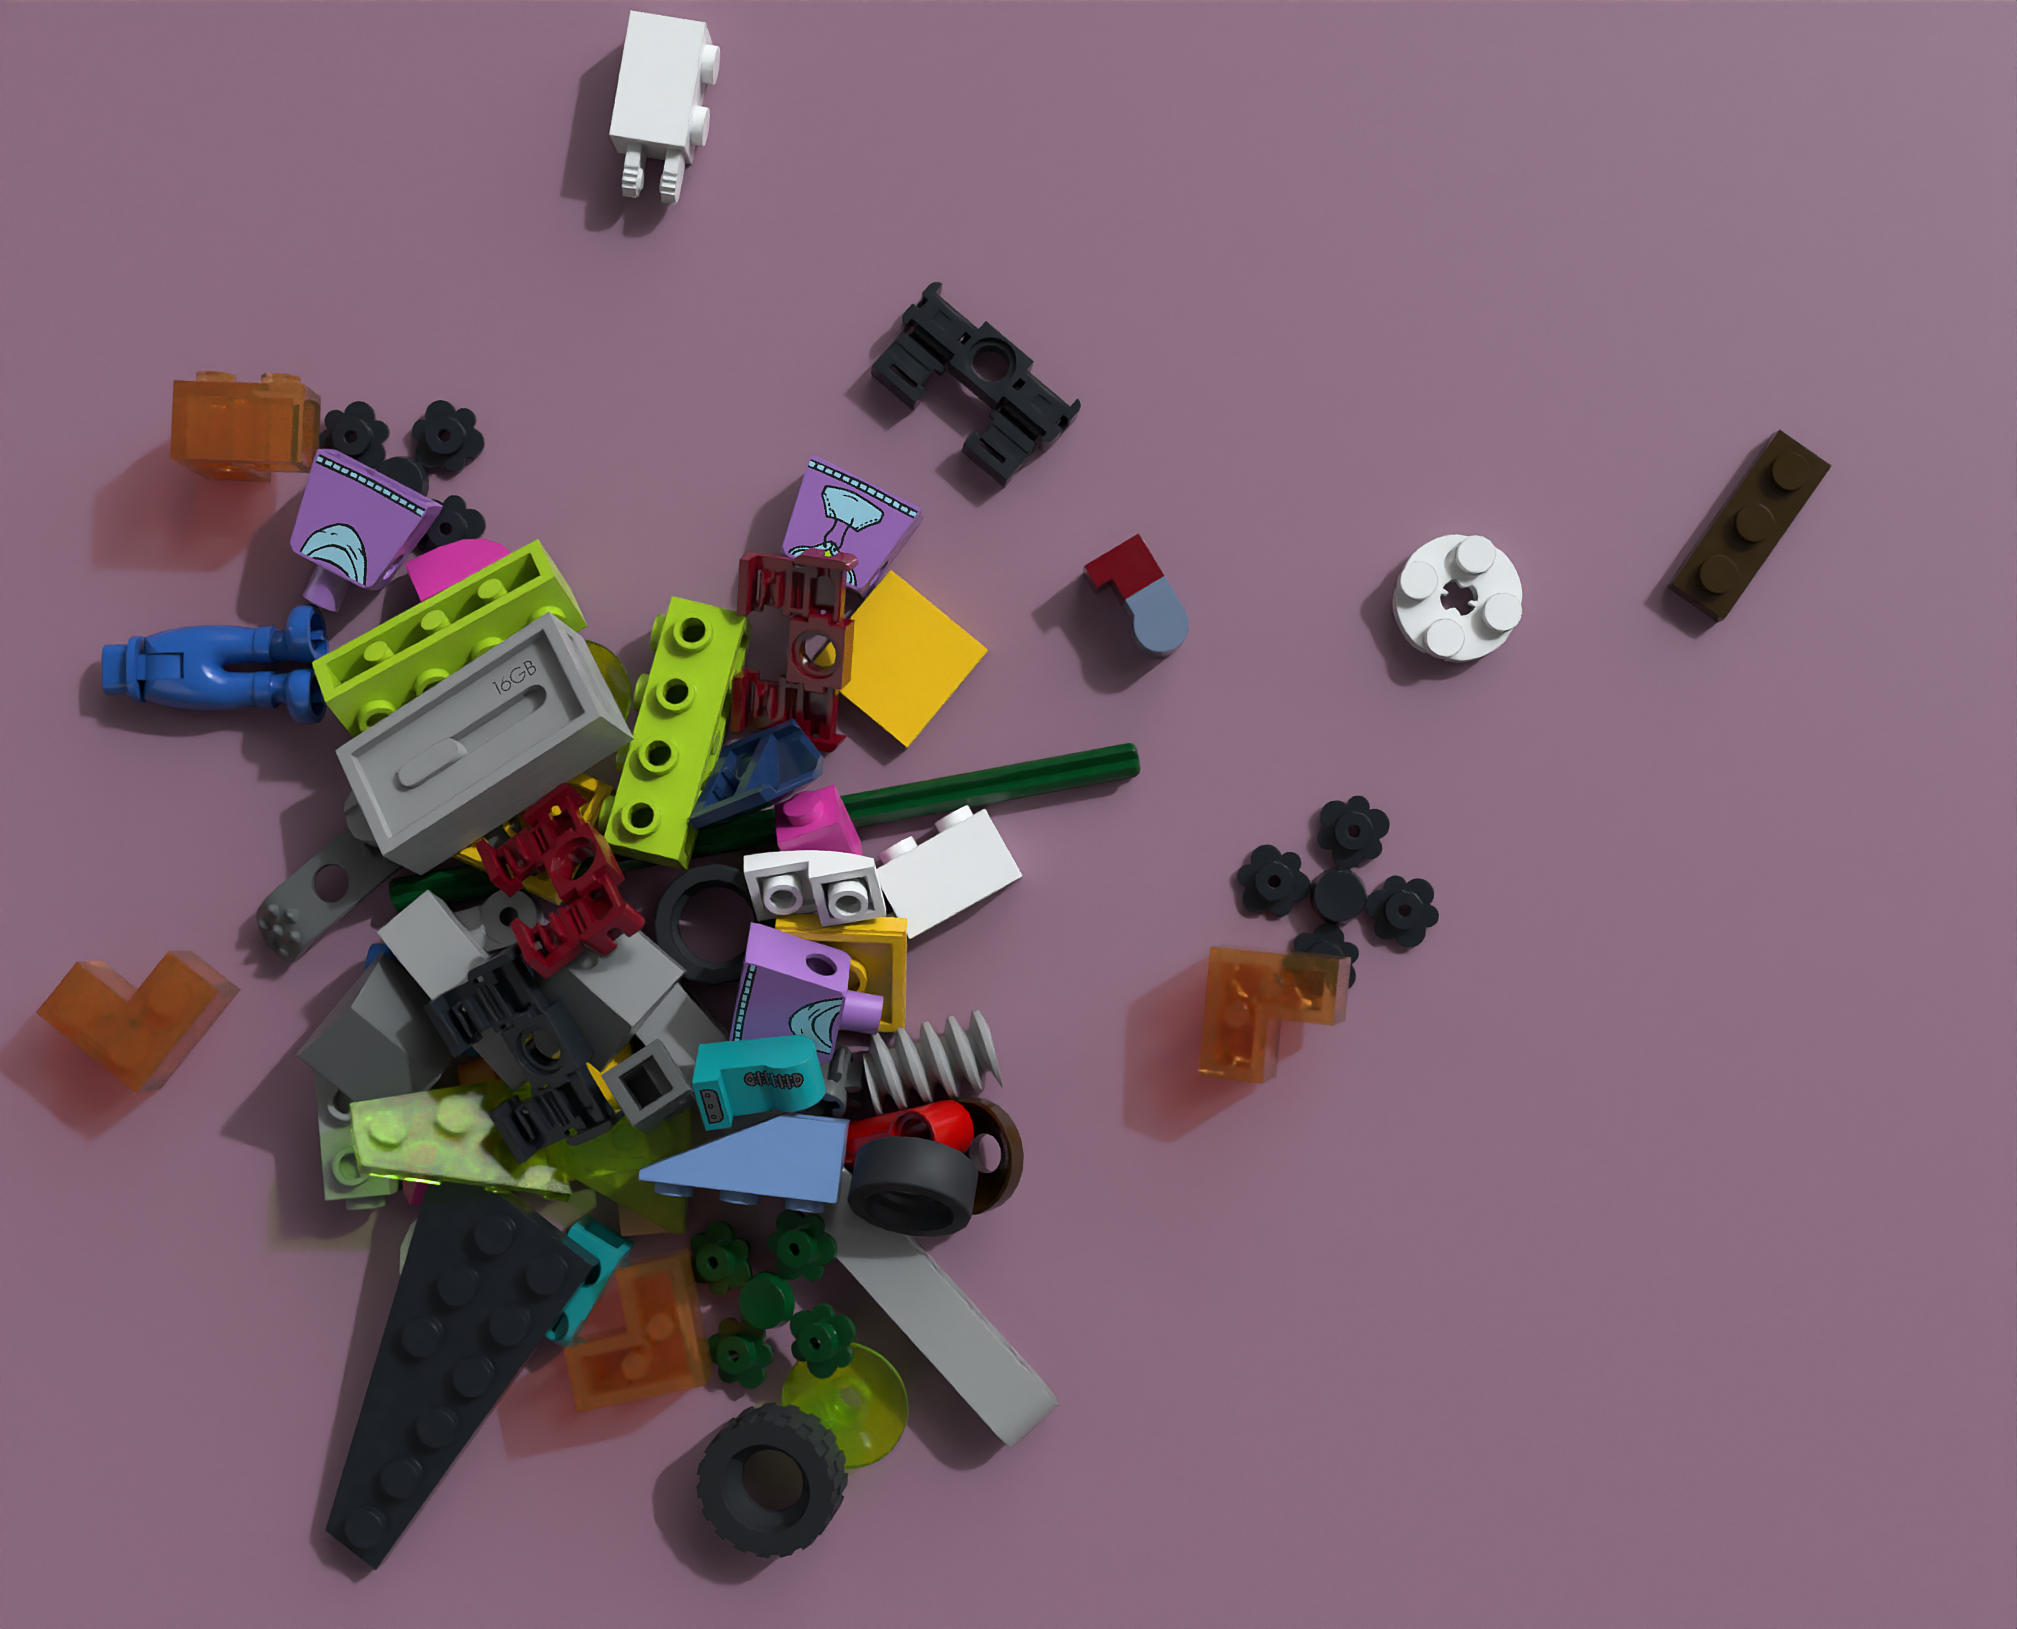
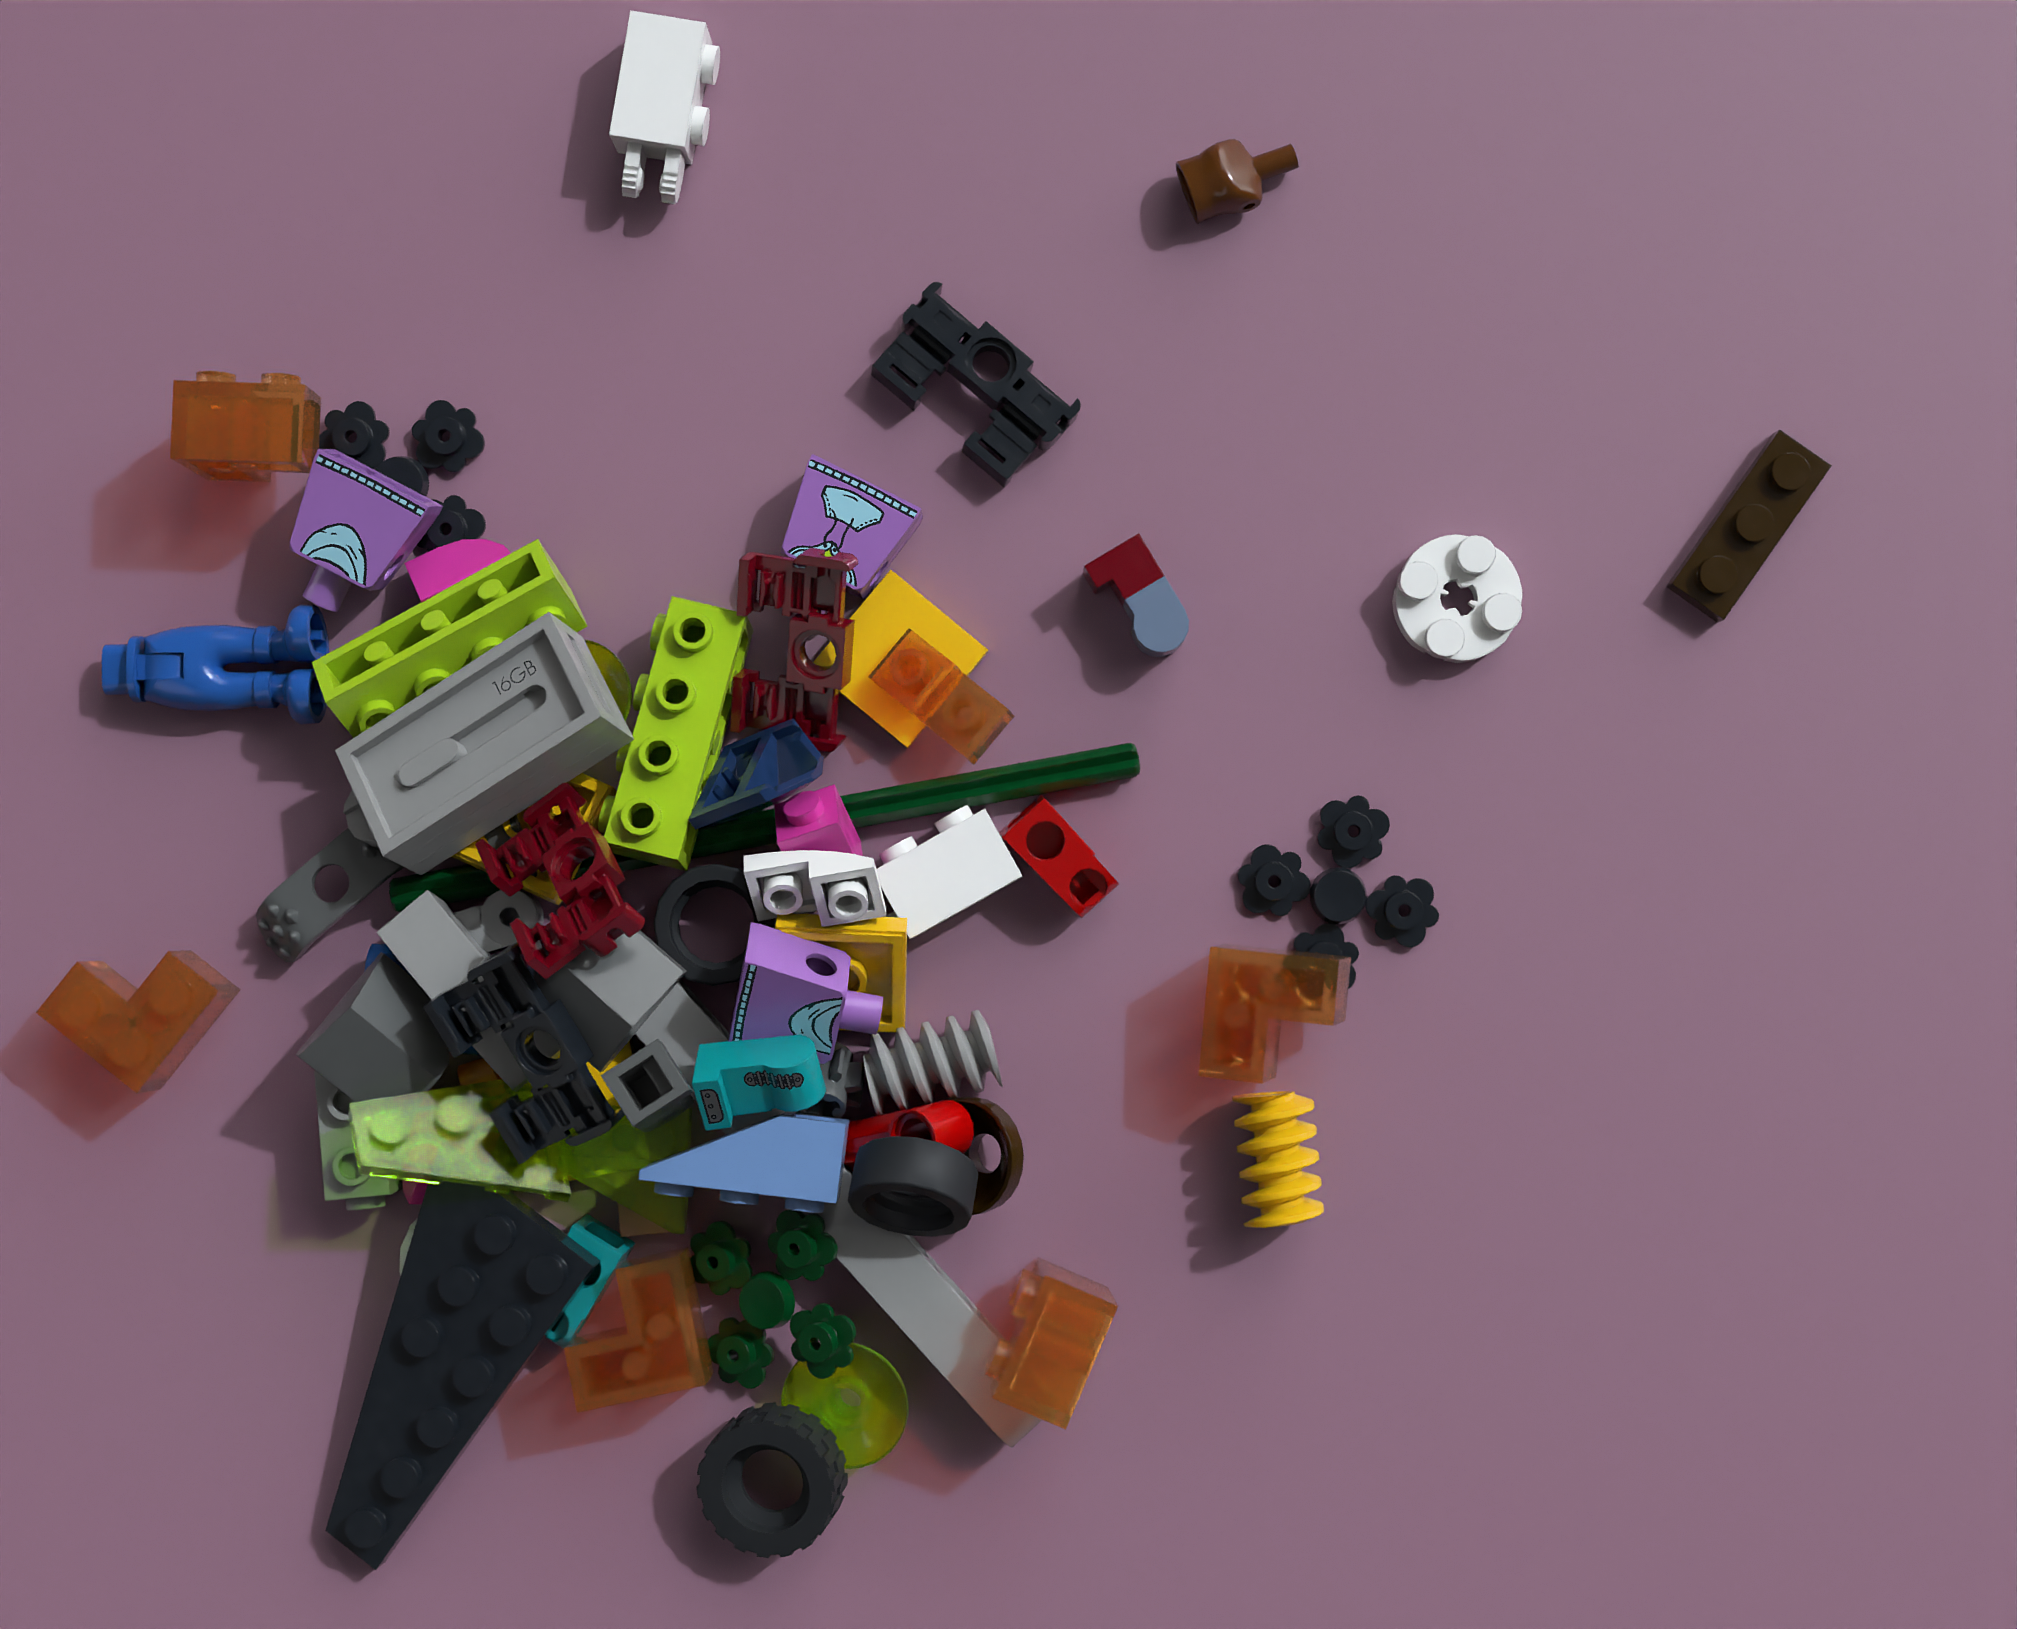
(941, 696): none -> clear orange slope
(1054, 1342): none -> clear orange brick
(1059, 856): none -> red leg
(1229, 178): none -> reddish brown piece
(1279, 1158): none -> yellow piece

